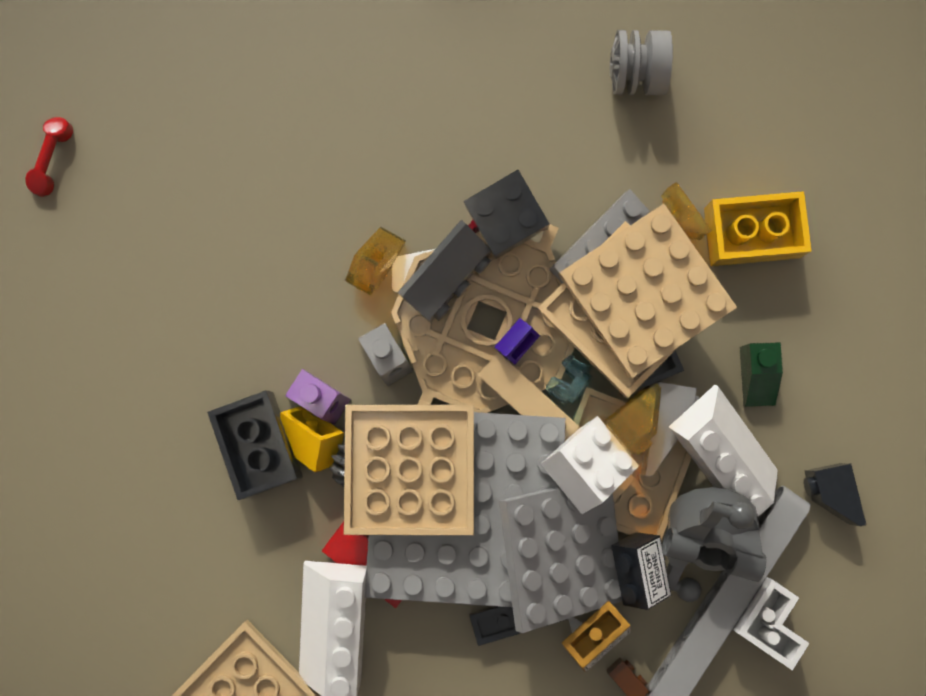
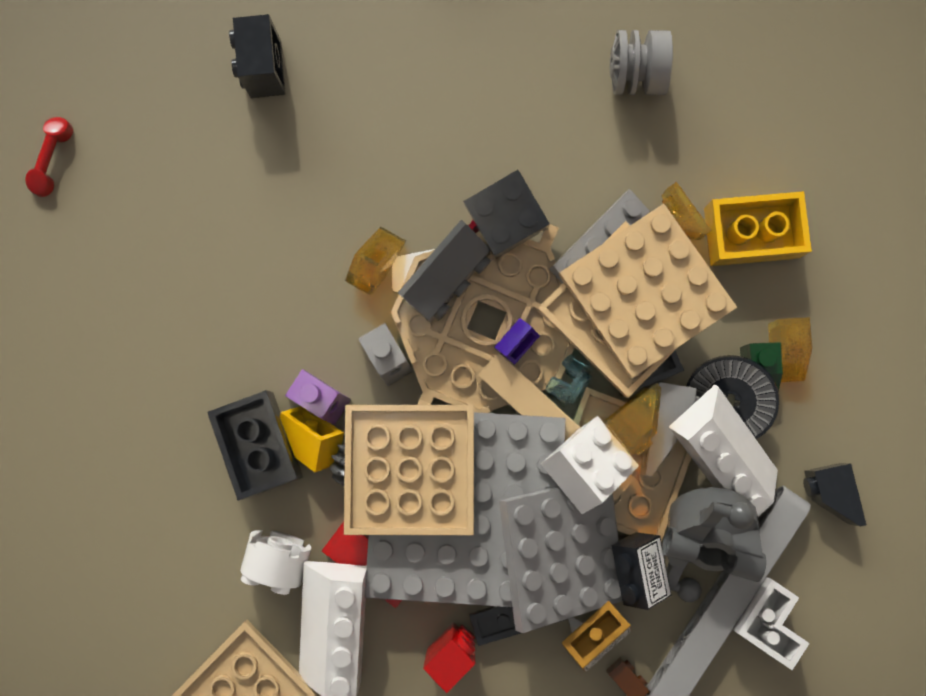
(257, 56): none -> black brick
(274, 561): none -> white brick
(450, 656): none -> red brick
(748, 383): none -> piece
(795, 346): none -> clear yellow slope

